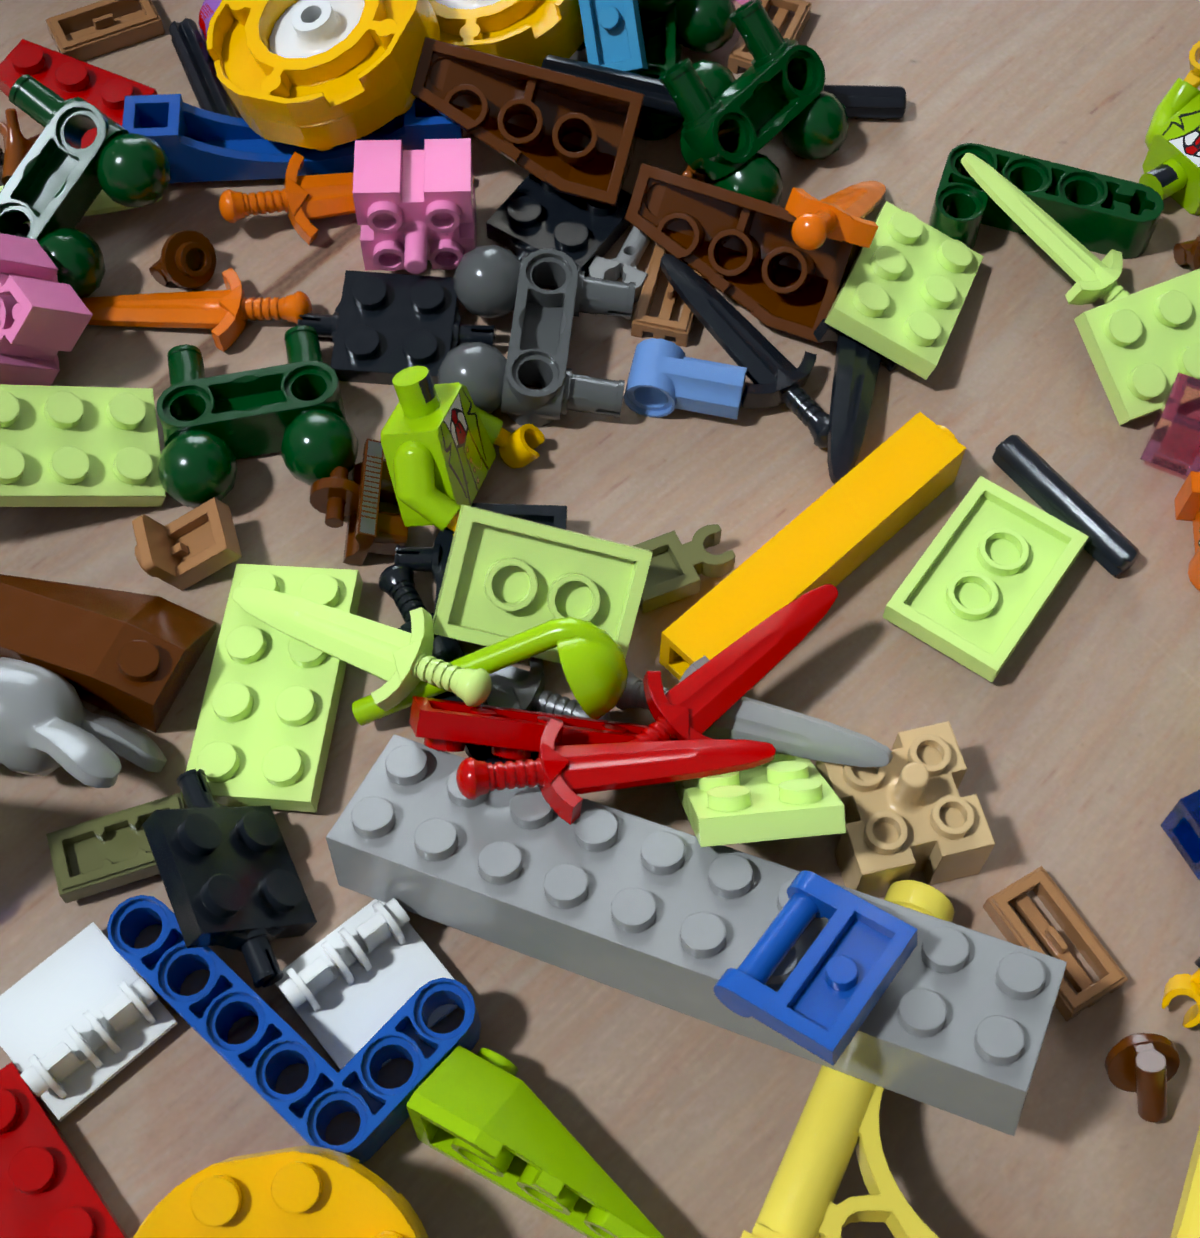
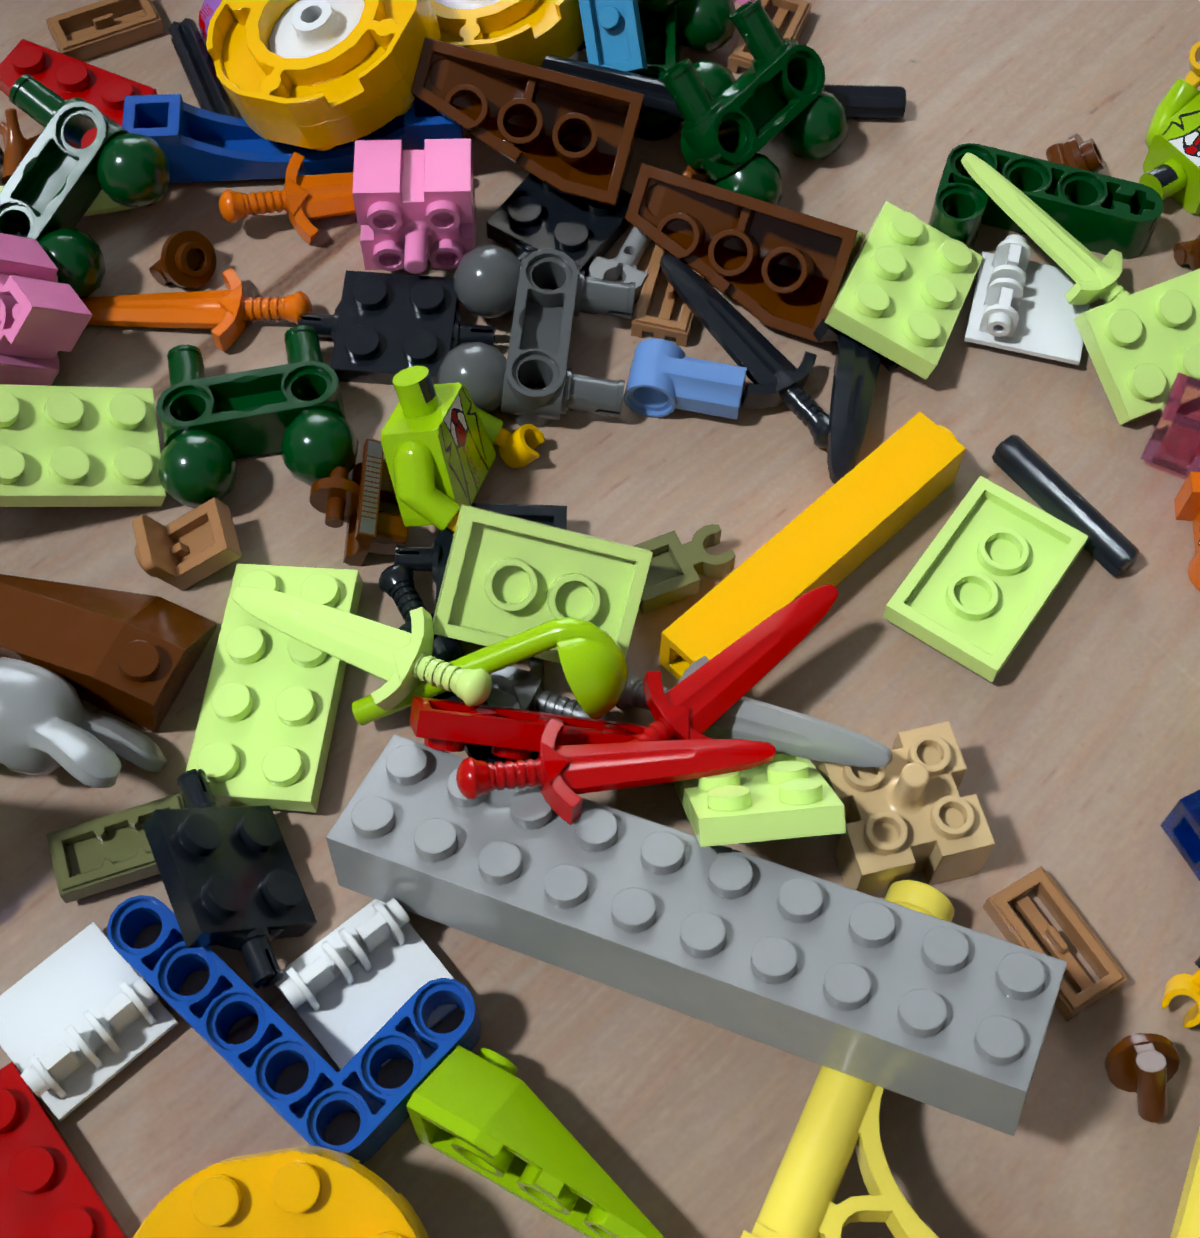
(835, 979): blue plate -> none
(836, 216): orange sword -> none
(1024, 305): none -> white hinge
(1077, 154): none -> reddish brown plate

